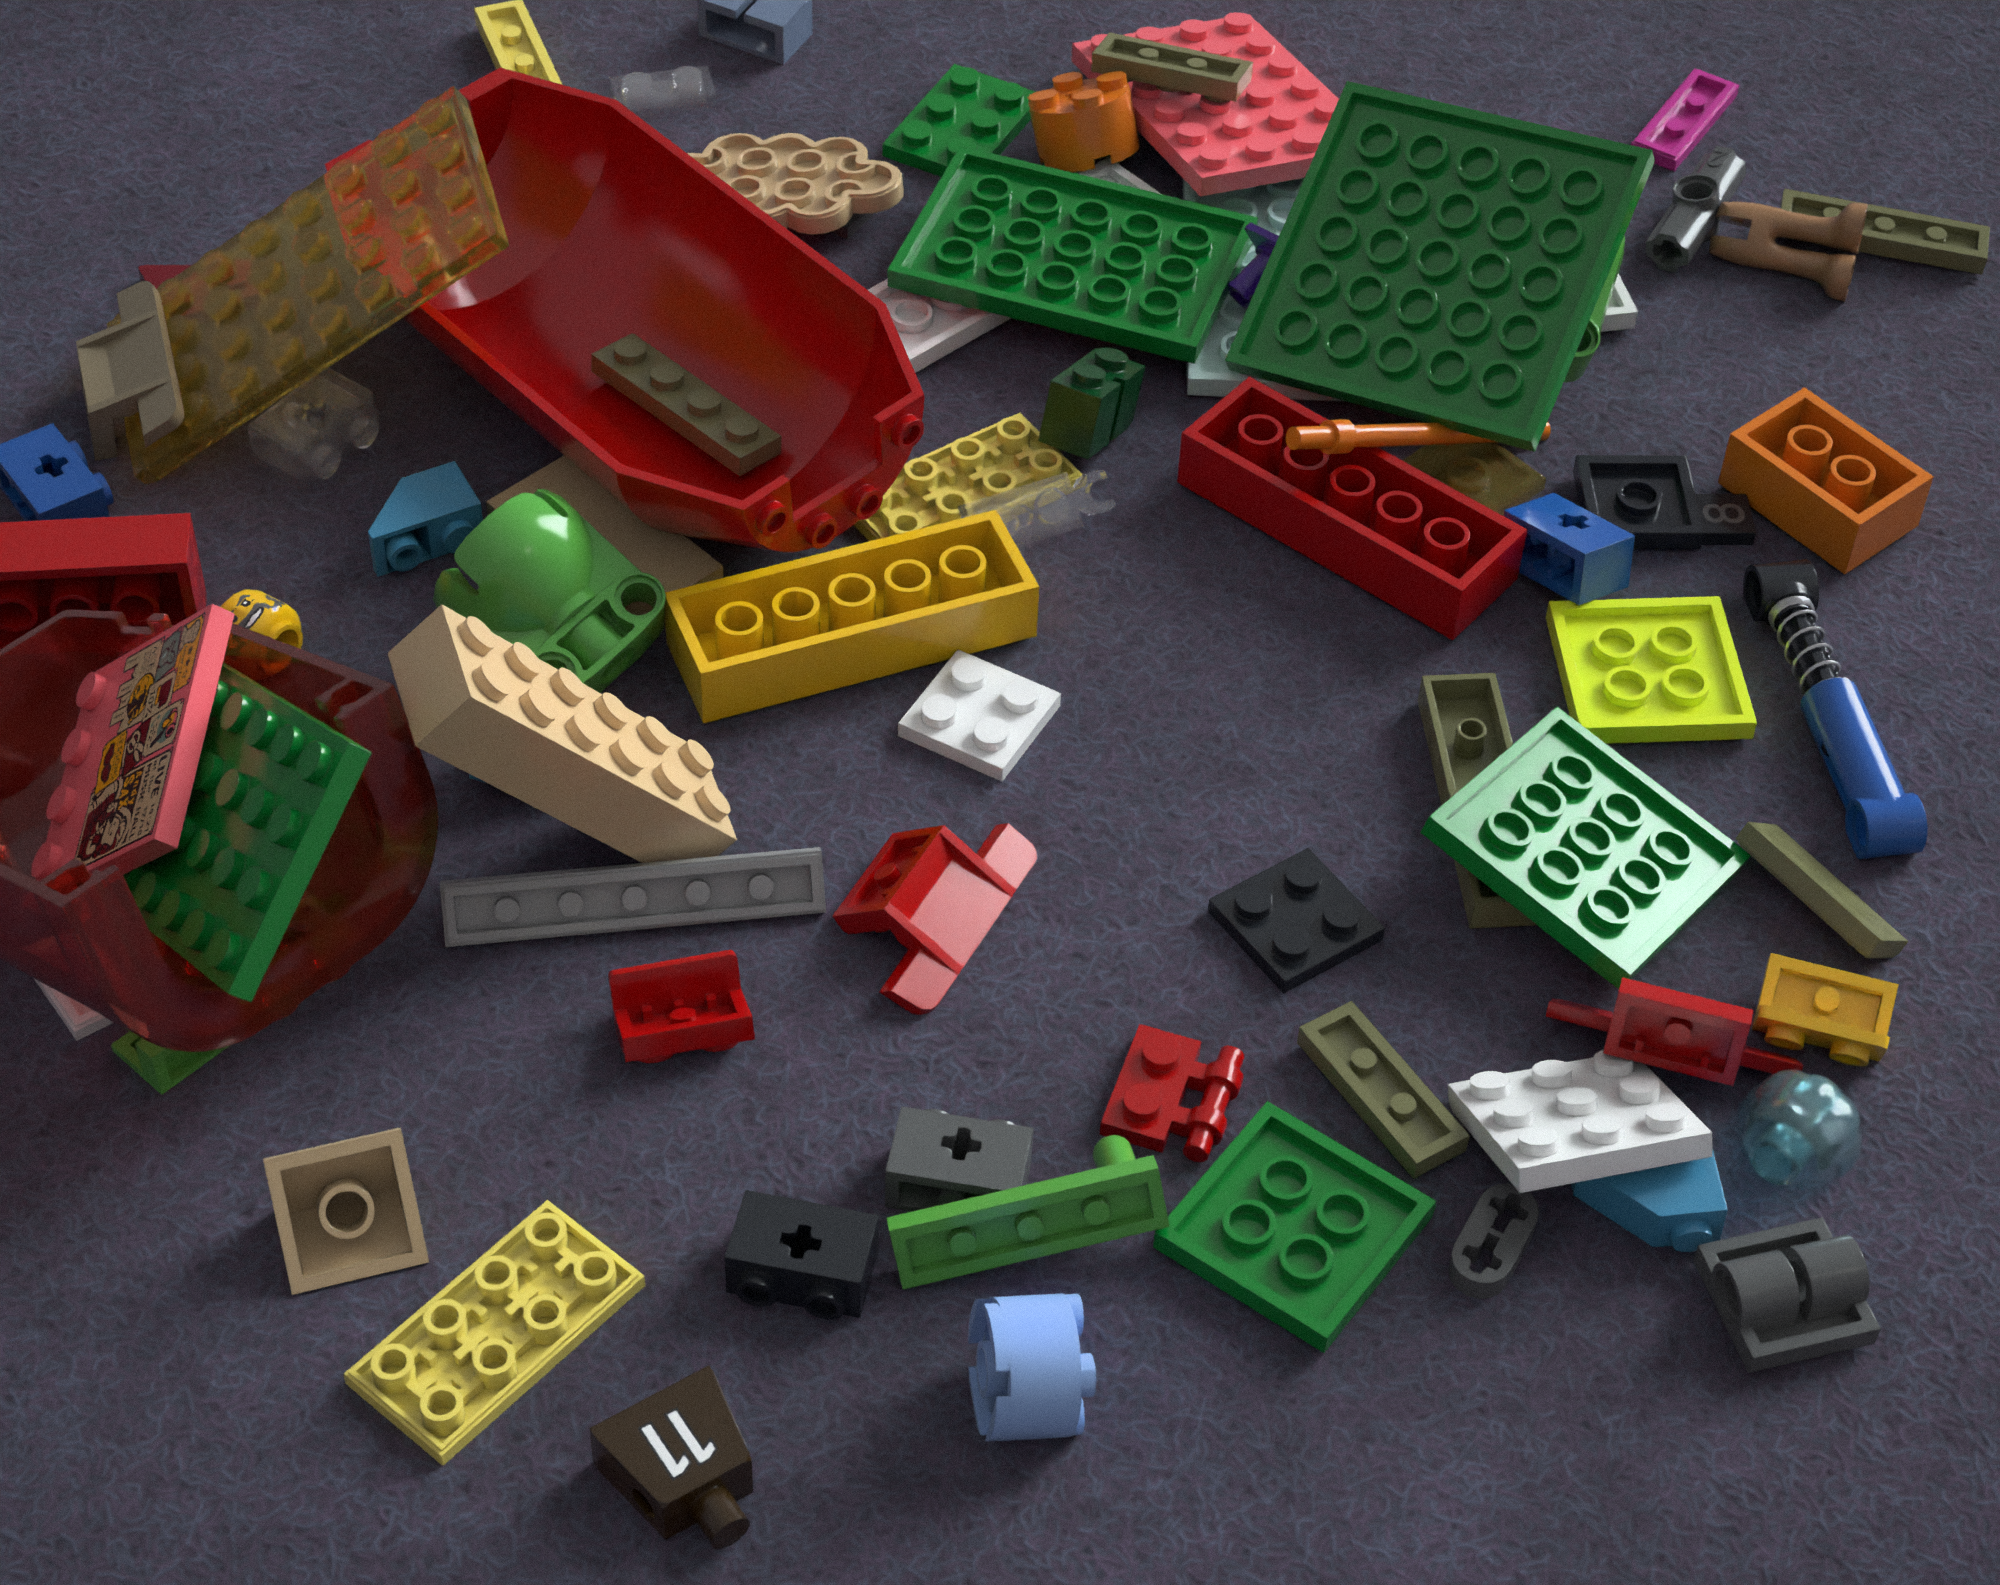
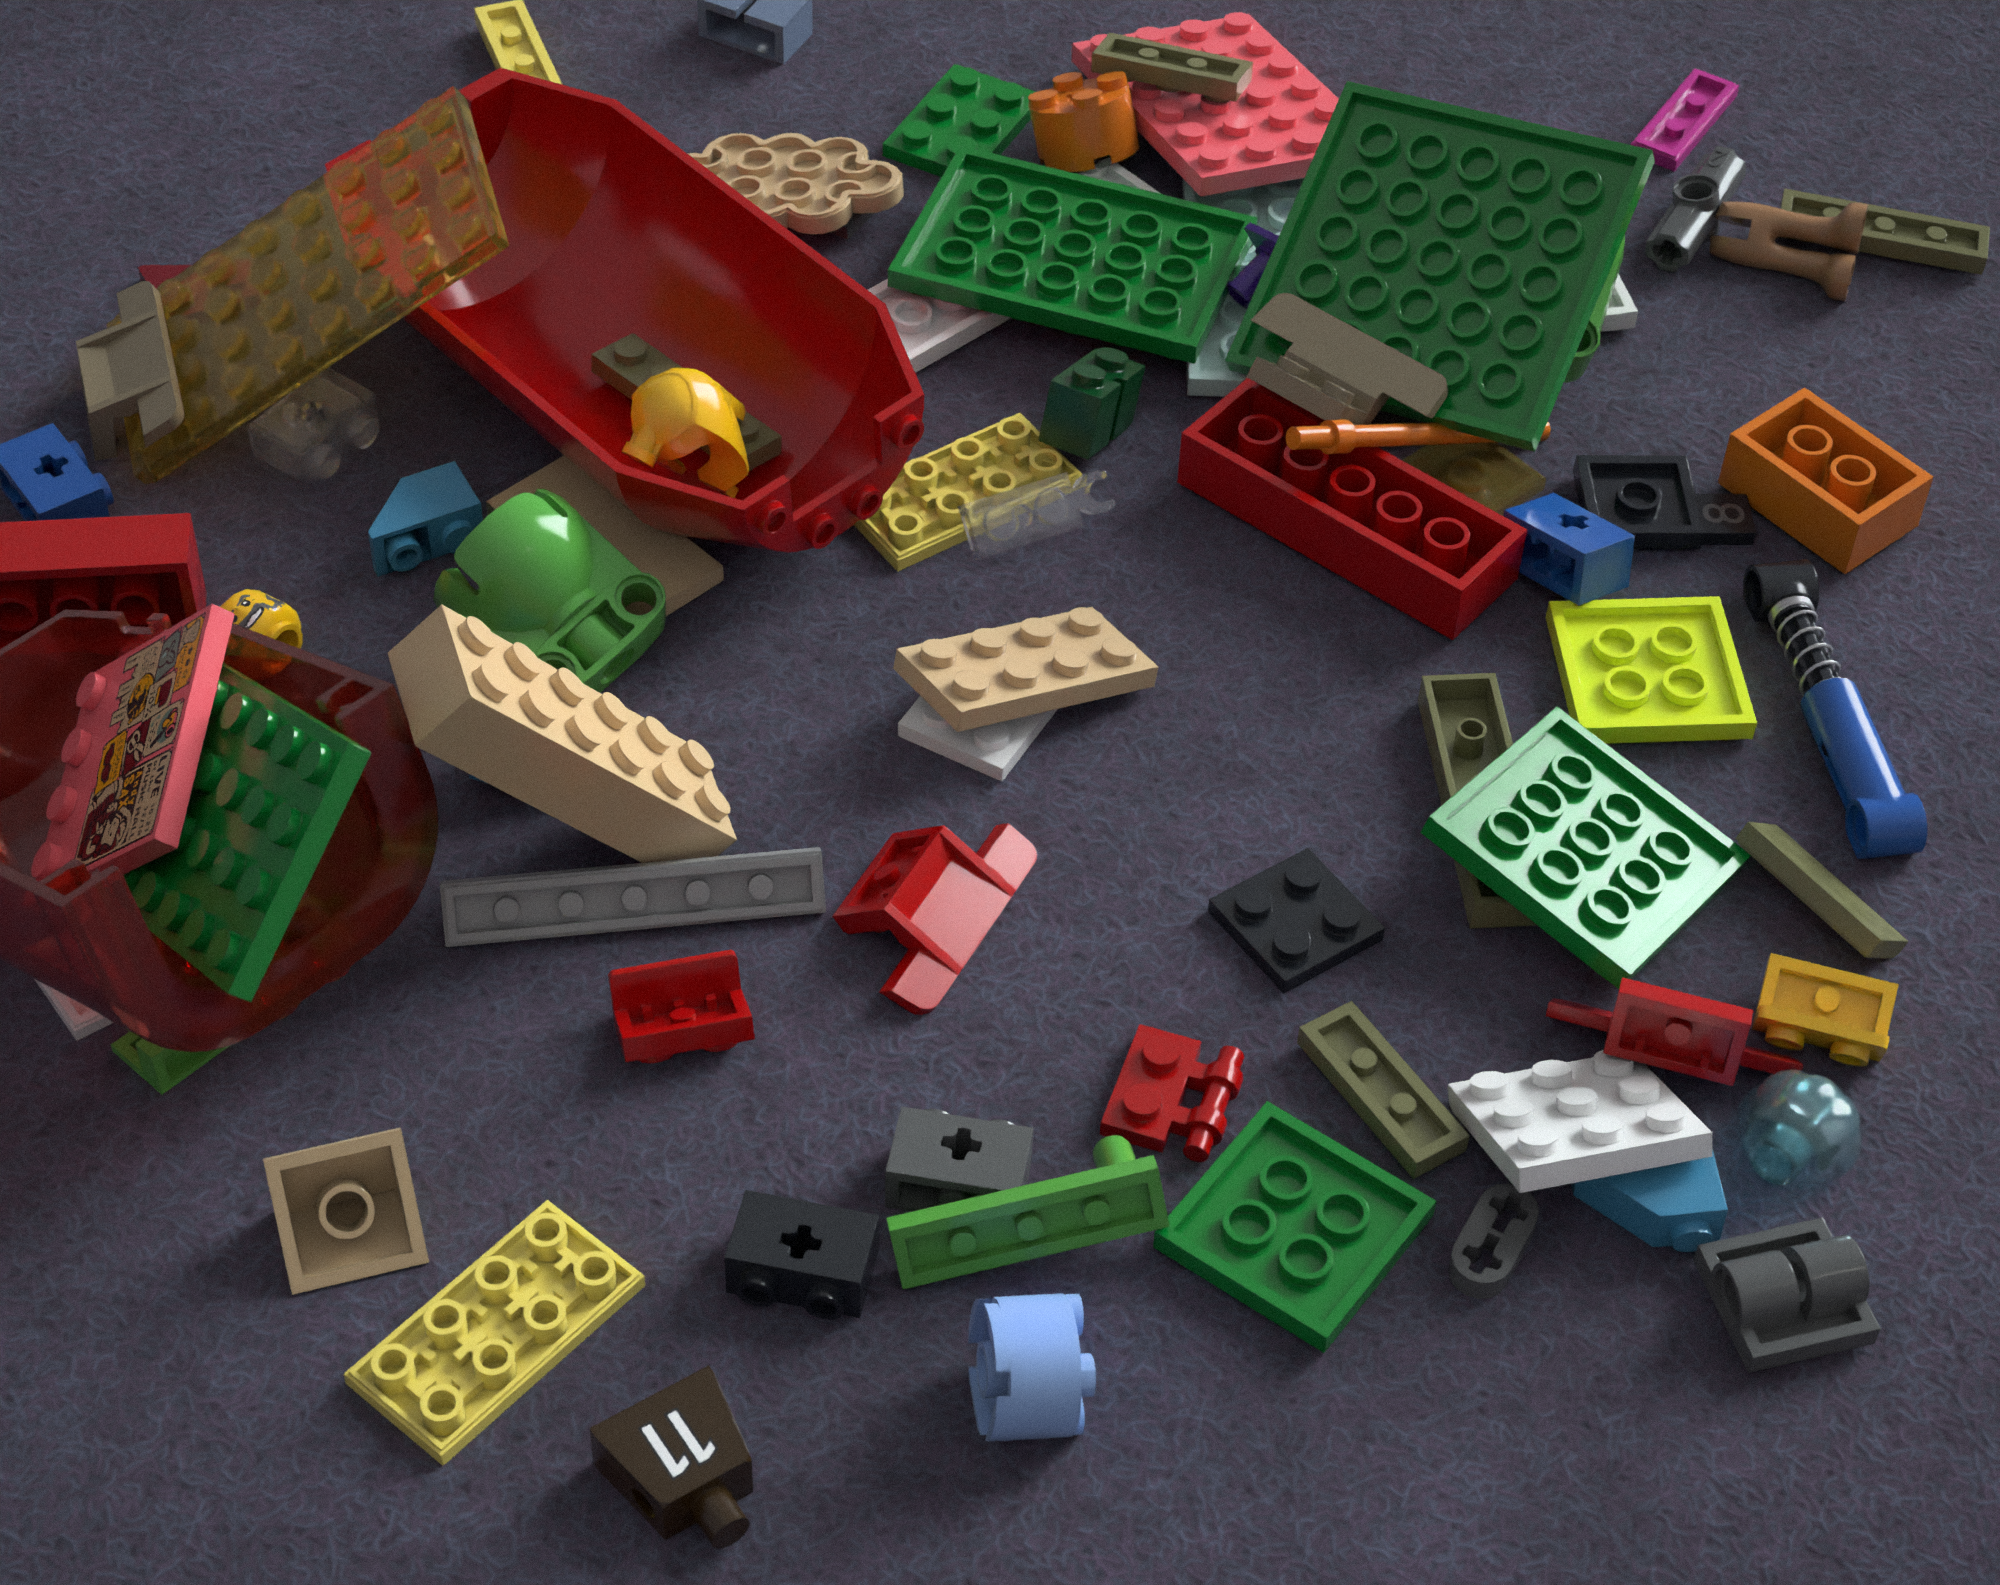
(665, 91): clear plate -> none
(681, 413): none -> yellow piece
(850, 615): yellow brick -> none
(1024, 668): none -> tan plate
(1339, 368): none -> dark tan plate

